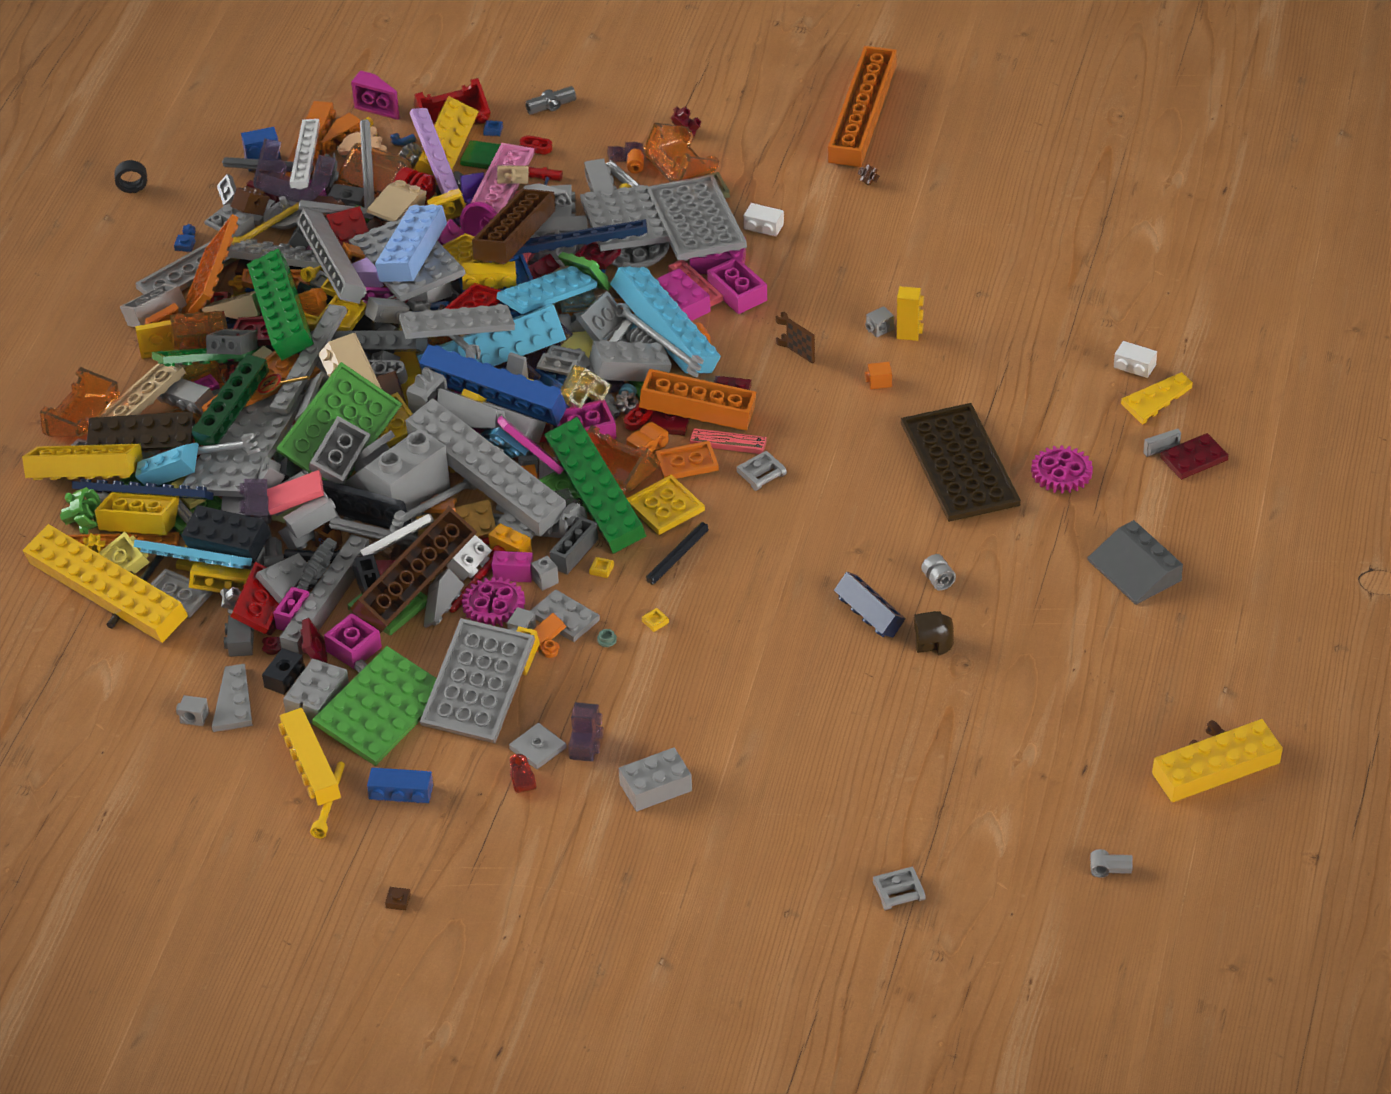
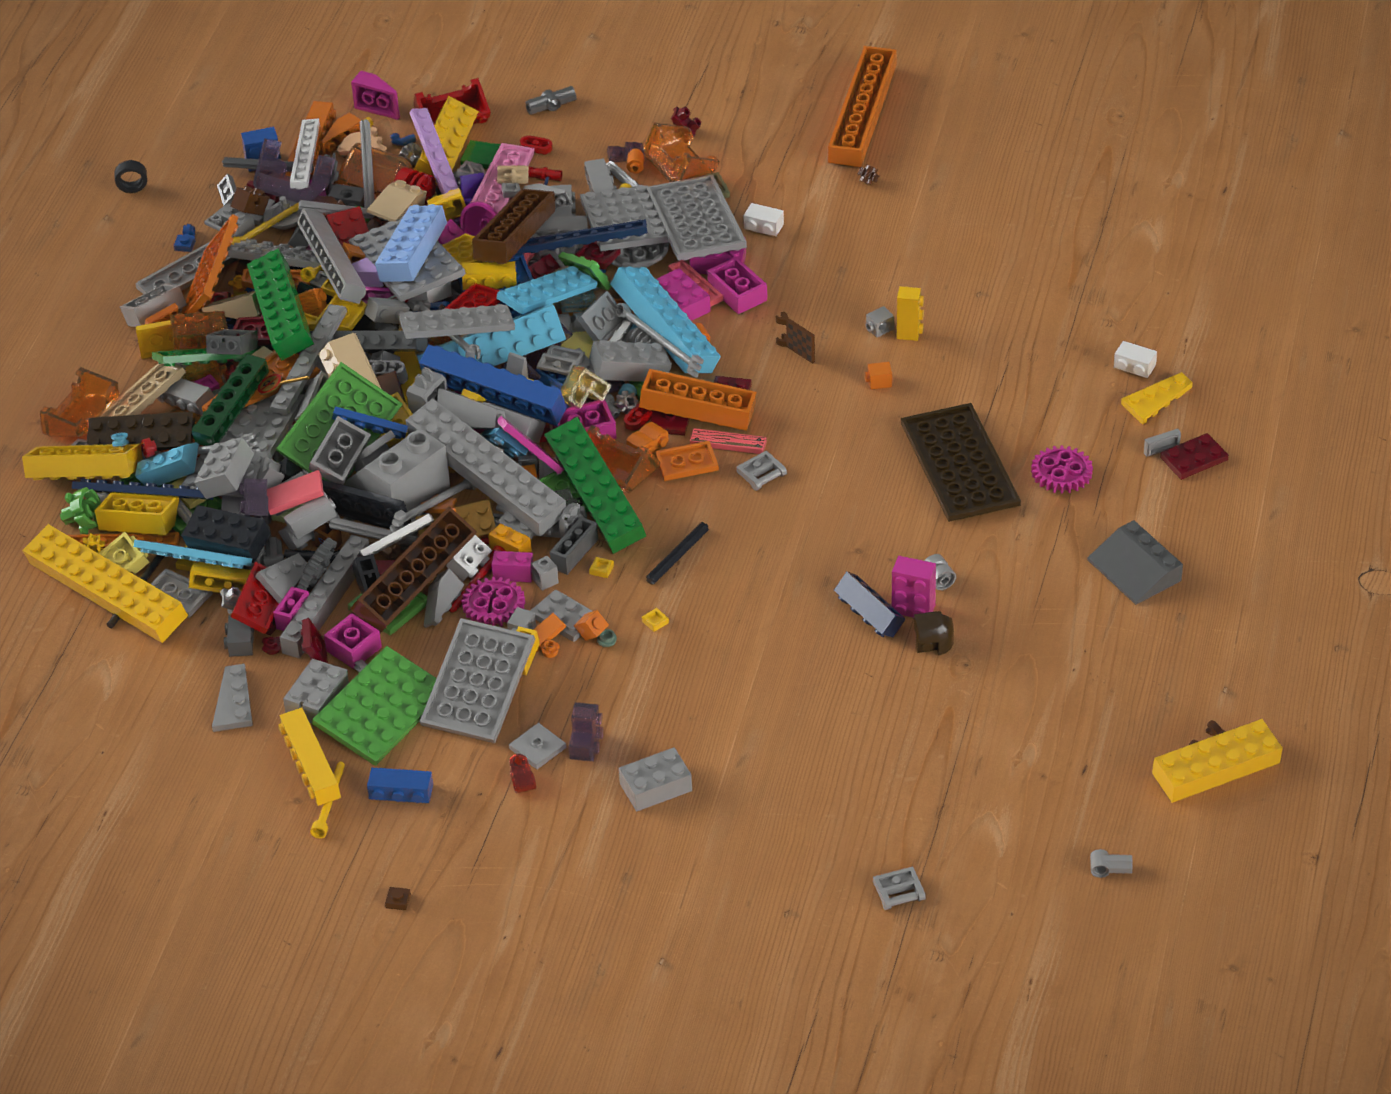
(119, 439): none -> medium azure bush
(148, 447): none -> red plate
(193, 710): light grey brick -> none
(224, 467): none -> light grey brick
(283, 671): black brick -> none
(376, 424): none -> blue plate
(469, 168): none -> light grey wing
(493, 128): blue tile -> none
(510, 189): none -> light grey tile
(591, 625): none -> orange brick
(665, 504): yellow plate -> none
(913, 586): none -> dark pink brick

